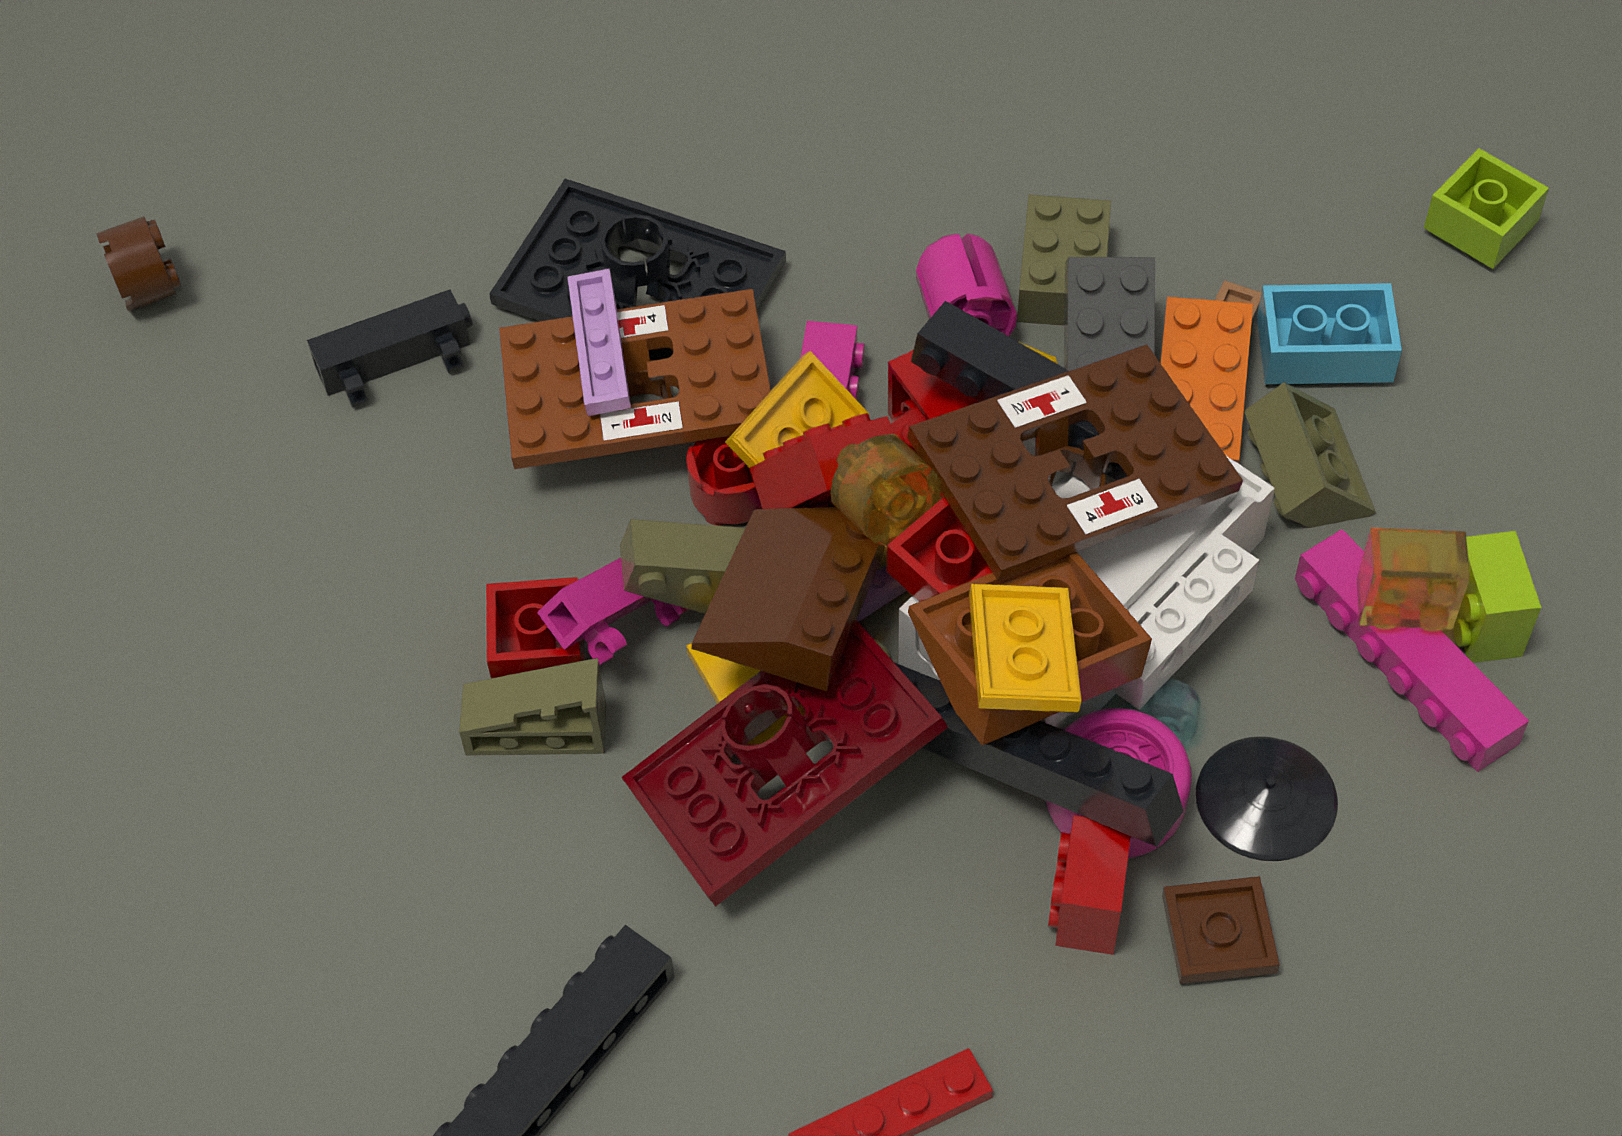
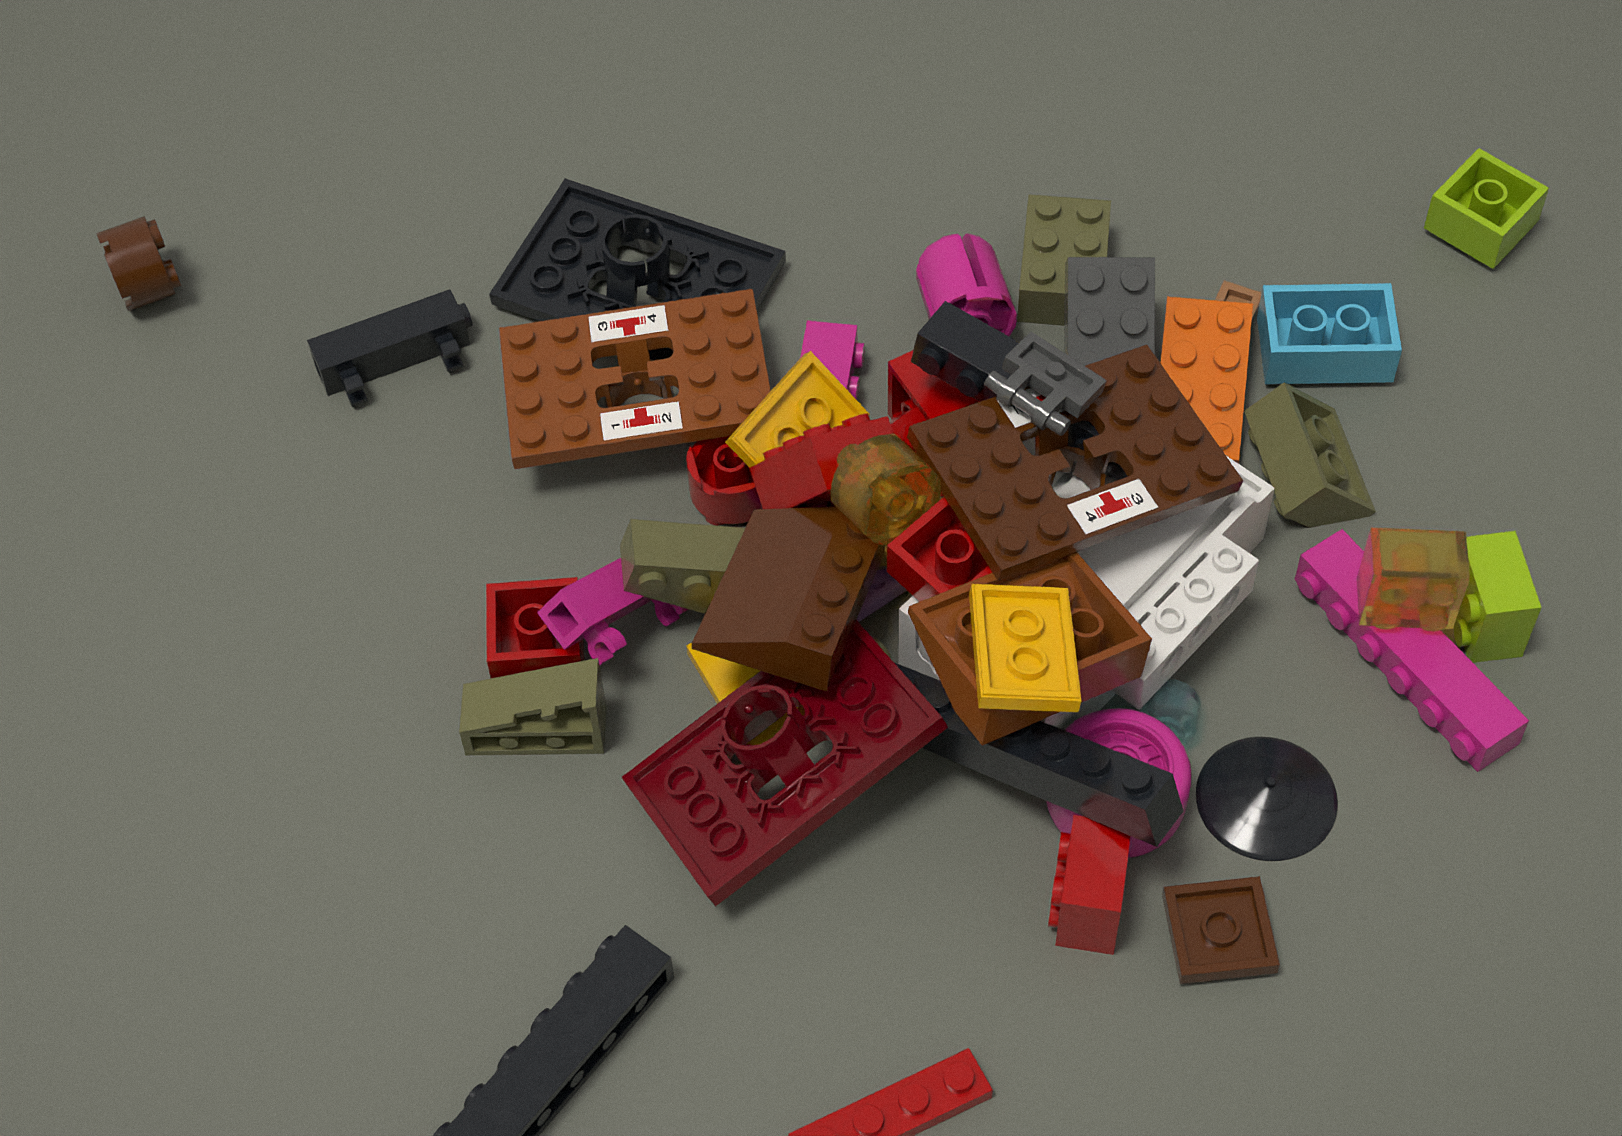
(598, 342): lavender plate -> none
(1051, 374): none -> dark grey plate

